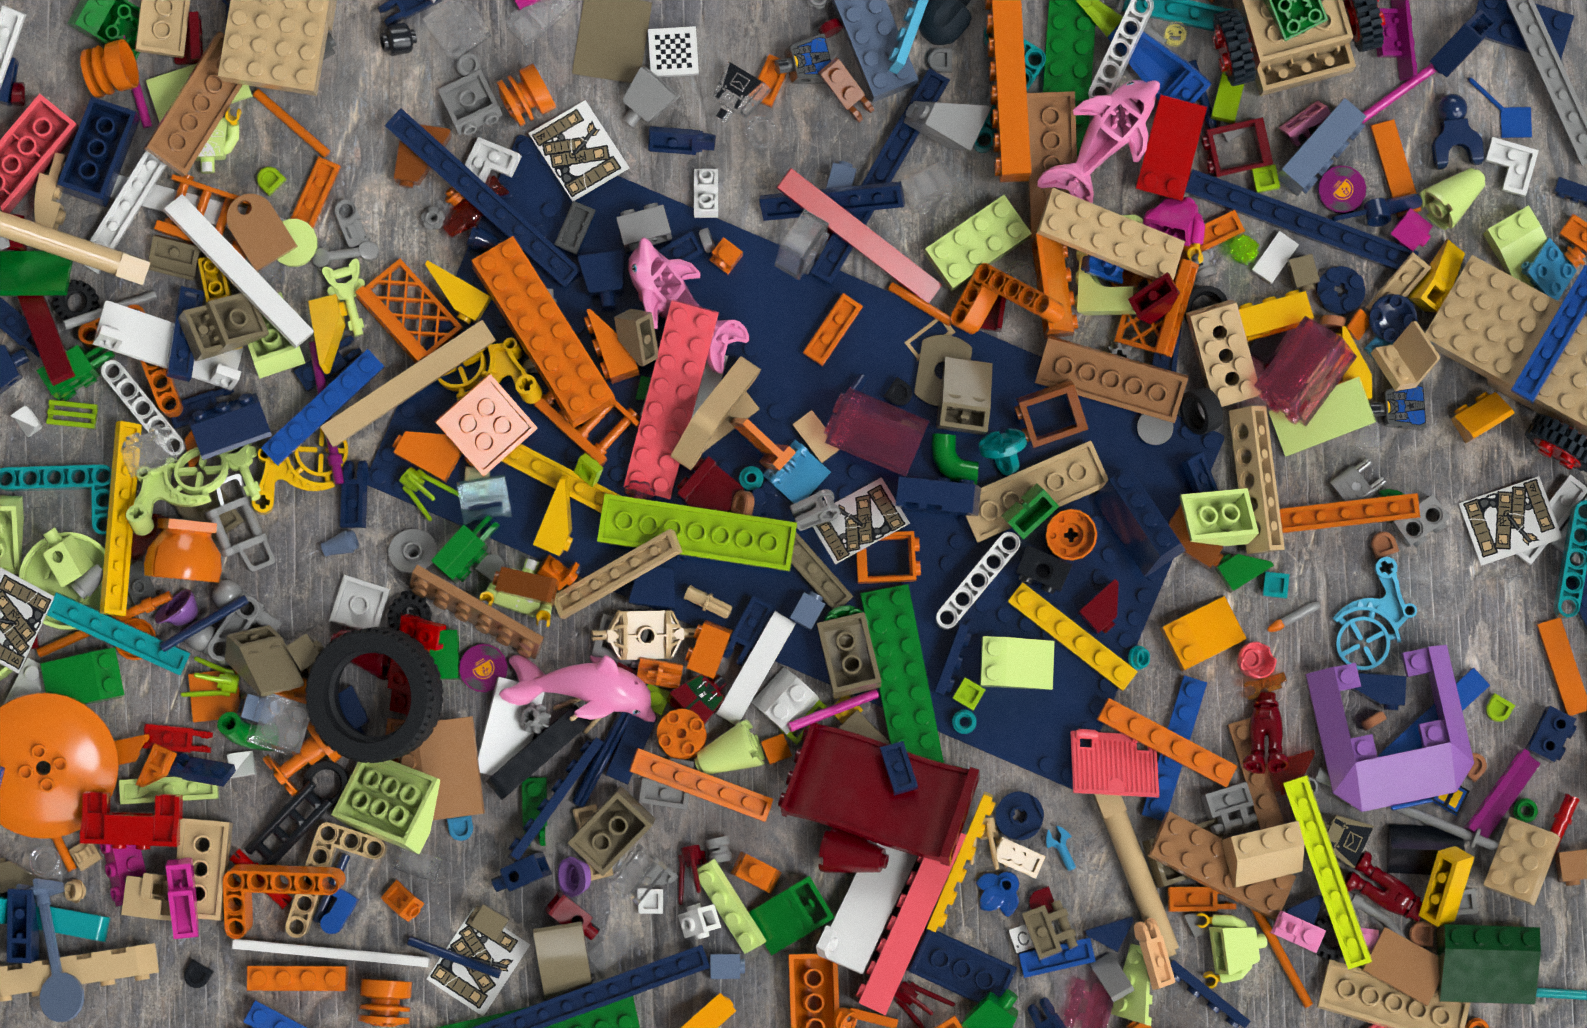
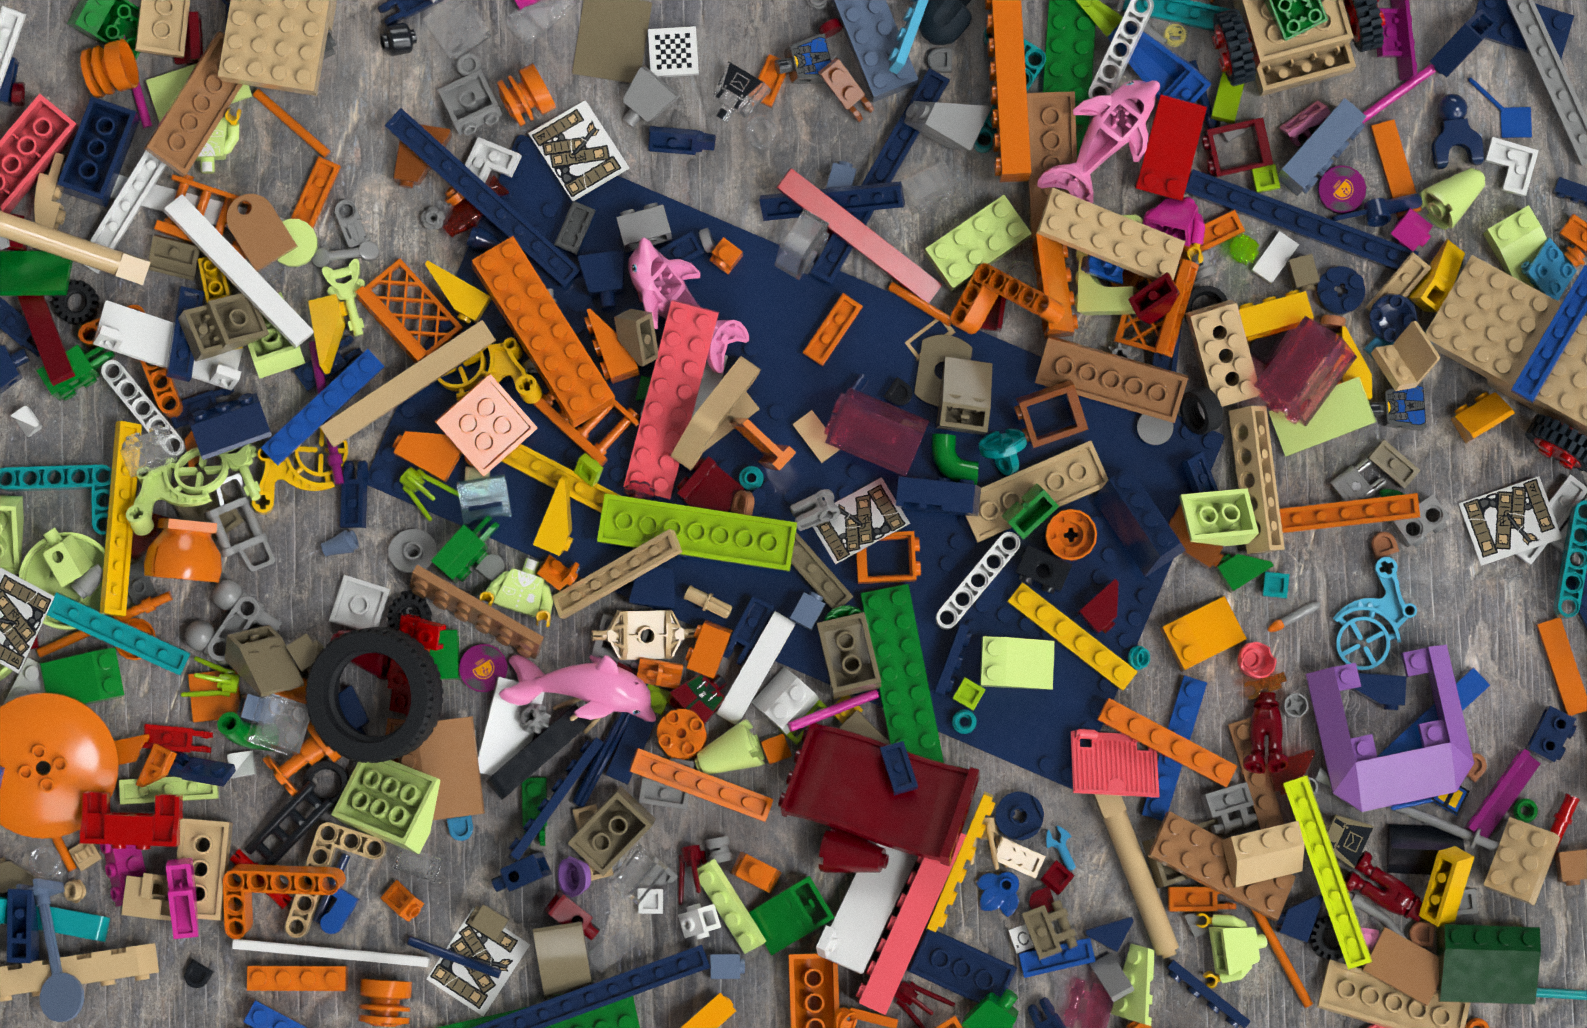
(51, 412): lime tile -> none
(93, 315): light grey bar -> none
(178, 611): medium lavender hat -> none
(204, 623): dark blue bar -> none
(270, 179): lime tile -> none
(526, 585): dark orange slope -> none
(705, 193): white slope -> none
(799, 475): dark azure hinge -> none
(1057, 877): none -> dark red tile
(1154, 953): light nougat hinge -> none
(1294, 702): none -> light grey wheel
(1298, 931): bright pink plate -> none
(1358, 324): orange slope -> none
(1373, 720): nougat tile -> none
(1393, 463): none -> dark tan plate
(1498, 708): lime tile -> none

